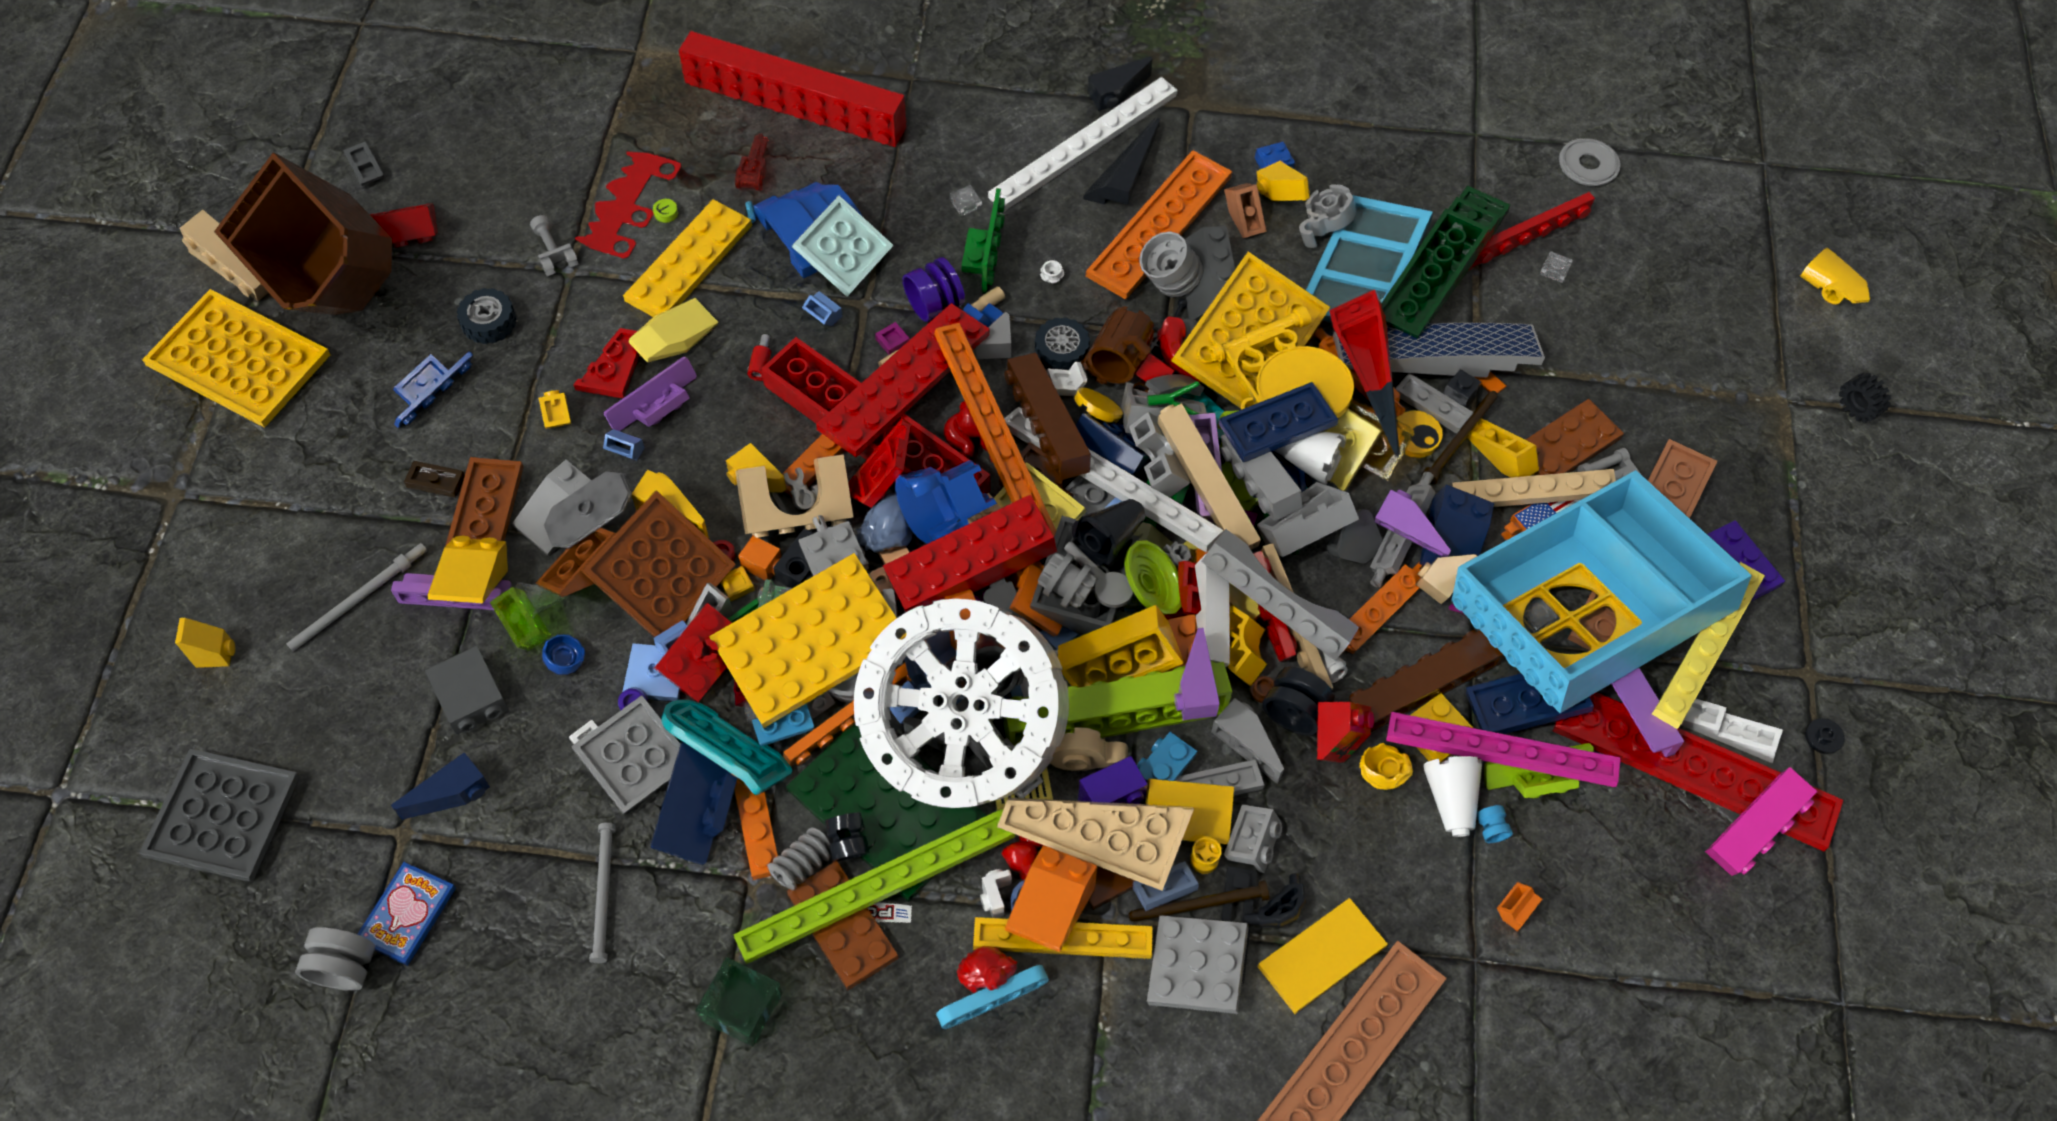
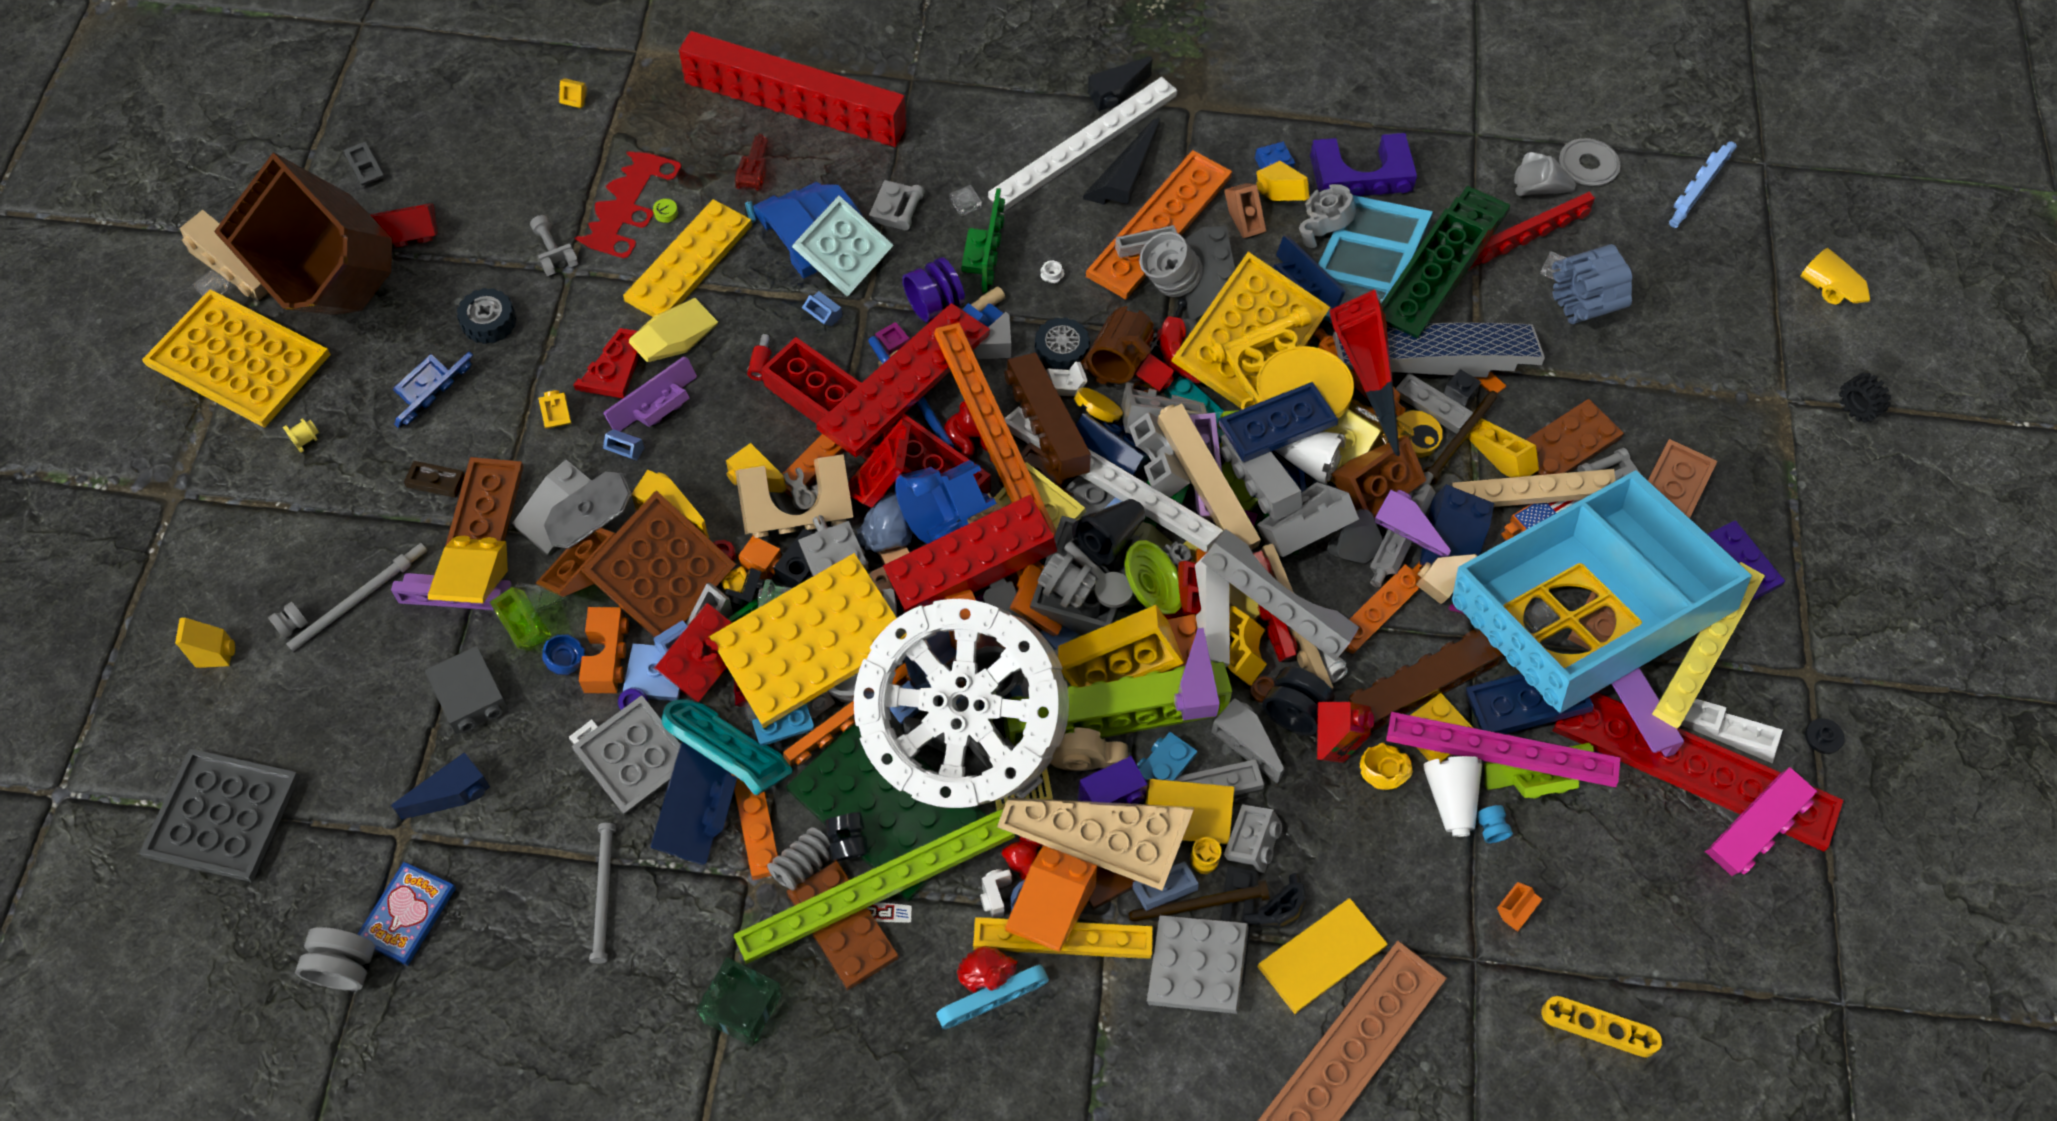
(211, 281): none -> clear tile
(287, 620): none -> light grey wheel
(302, 433): none -> light yellow brick
(572, 93): none -> yellow tile
(603, 671): none -> orange arch
(751, 585): none -> black bracket
(890, 201): none -> light grey plate
(921, 403): none -> blue piece
(1134, 243): none -> light grey piece
(1161, 399): green plant -> none
(1171, 383): dark grey slope -> none
(1307, 273): none -> dark blue bracket
(1377, 472): none -> dark orange slope
(1395, 176): none -> dark purple arch
(1542, 176): none -> light grey hat
(1595, 281): none -> sand blue piece
(1601, 1023): none -> yellow beam
(1704, 178): none -> light blue plate

